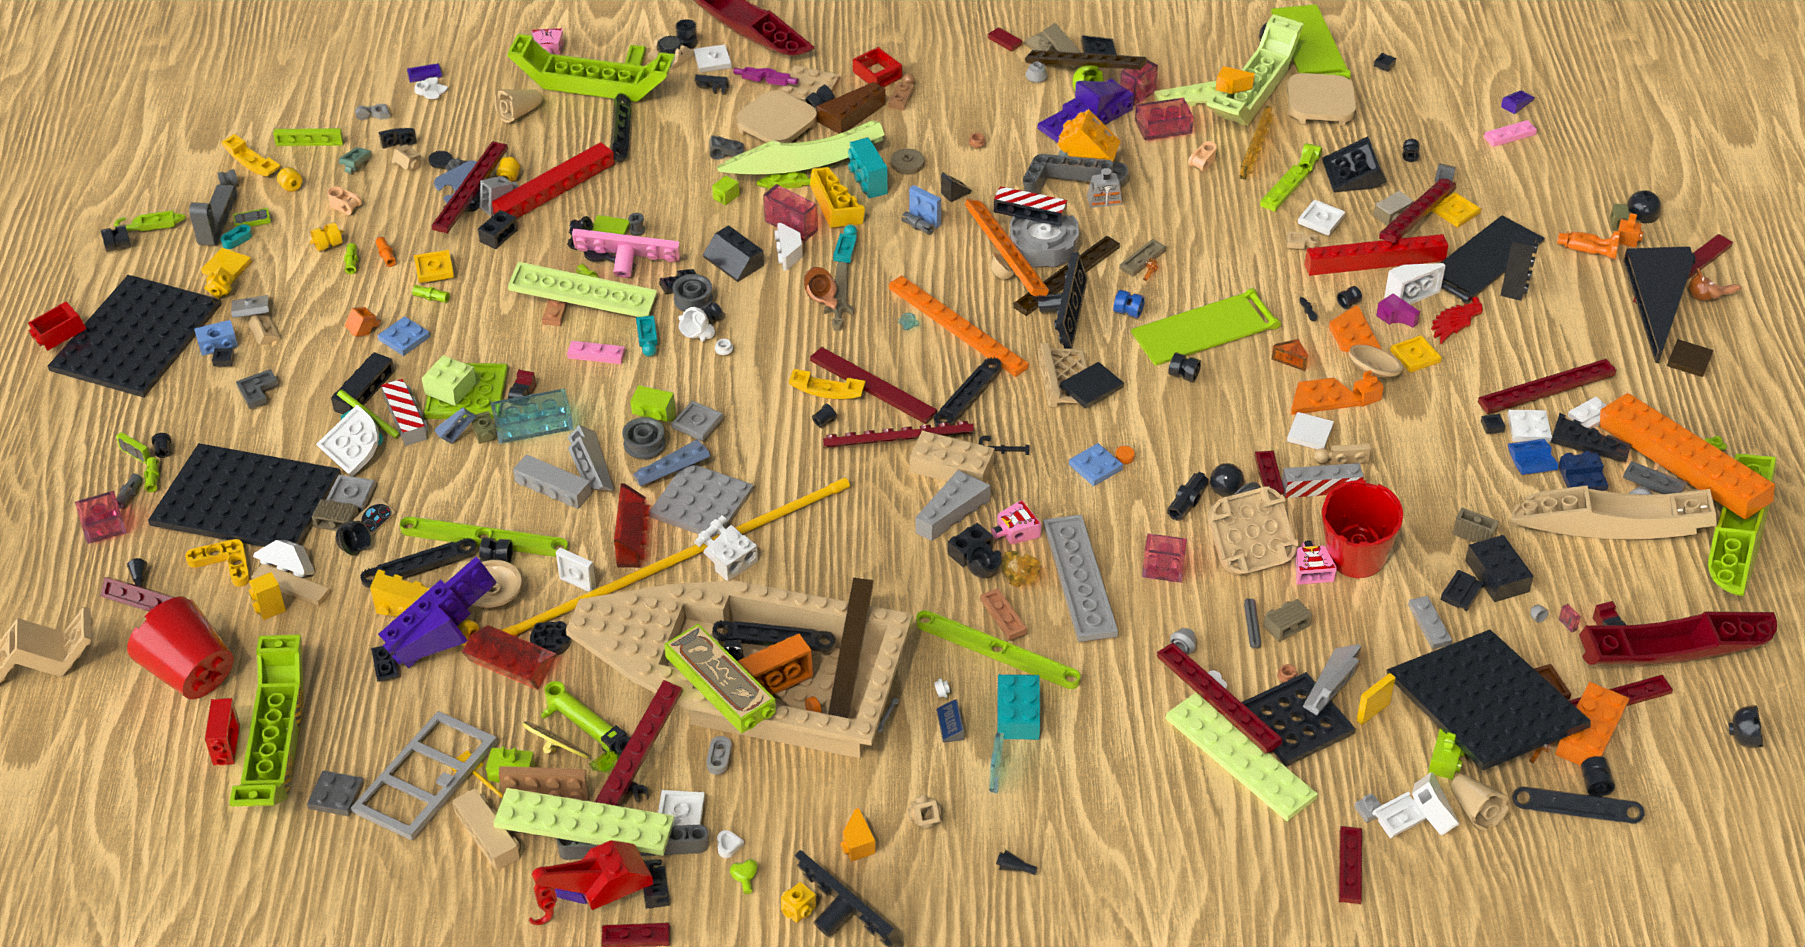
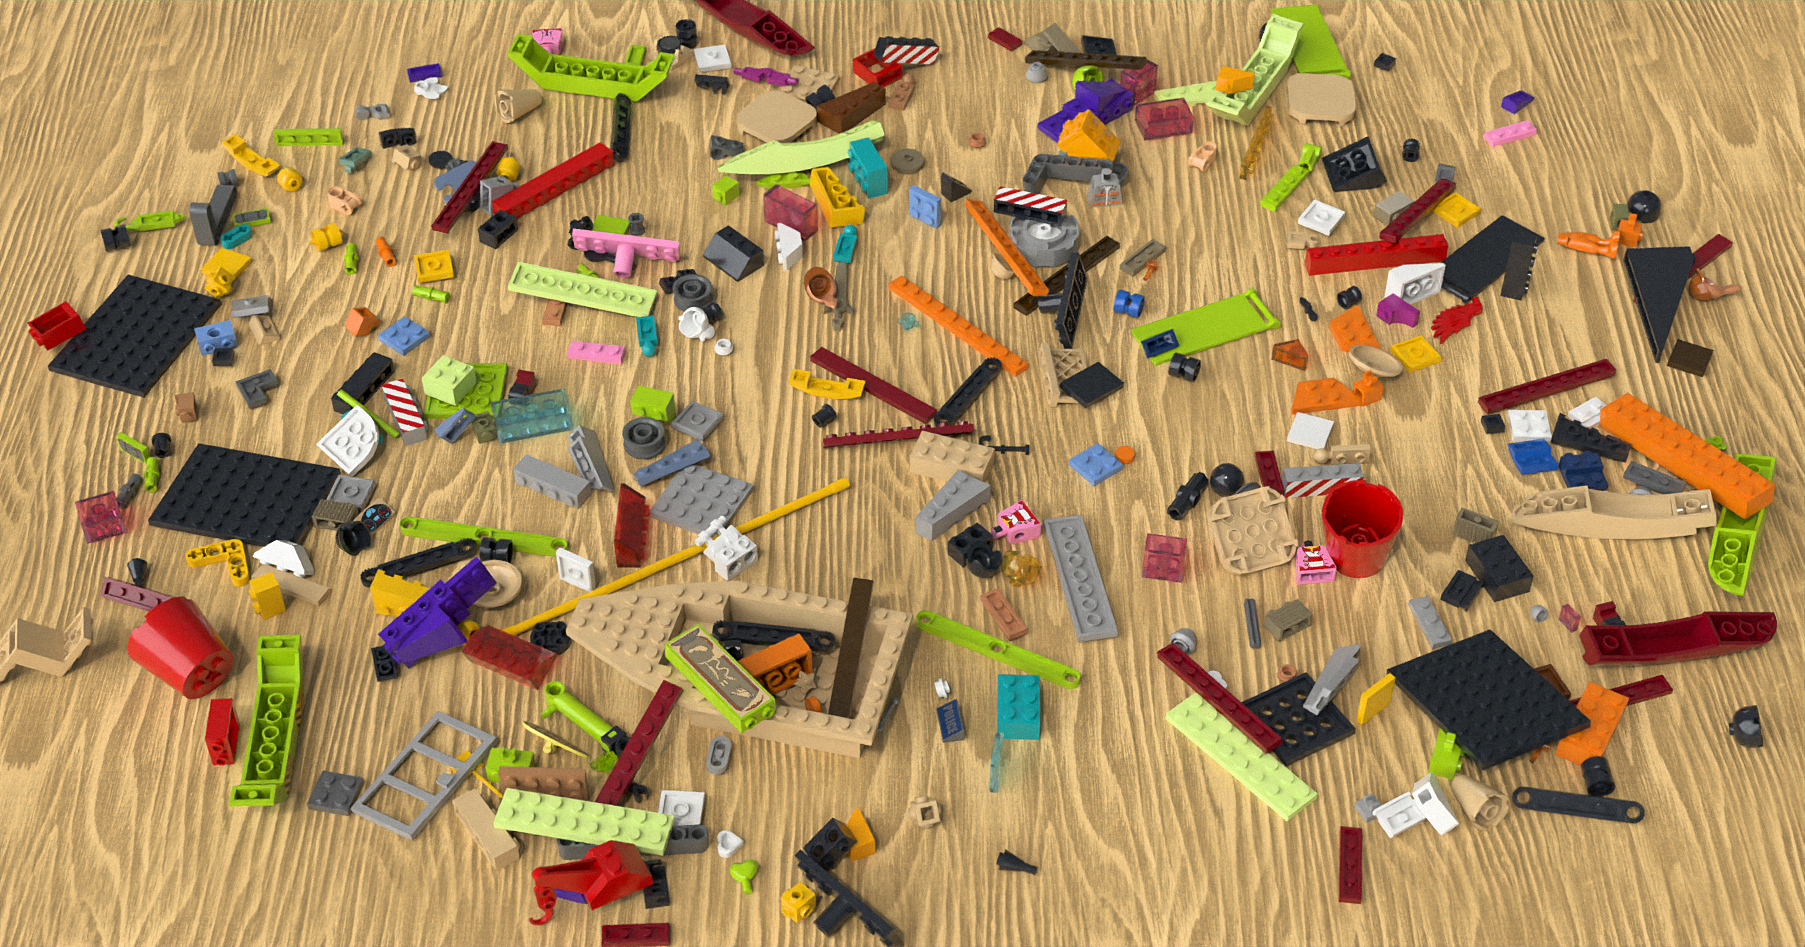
(186, 407): none -> medium nougat brick
(805, 682): none -> tan piece
(830, 844): none -> black brick
(906, 50): none -> brick
(917, 223): dark grey pin -> none
(1159, 343): none -> dark blue slope

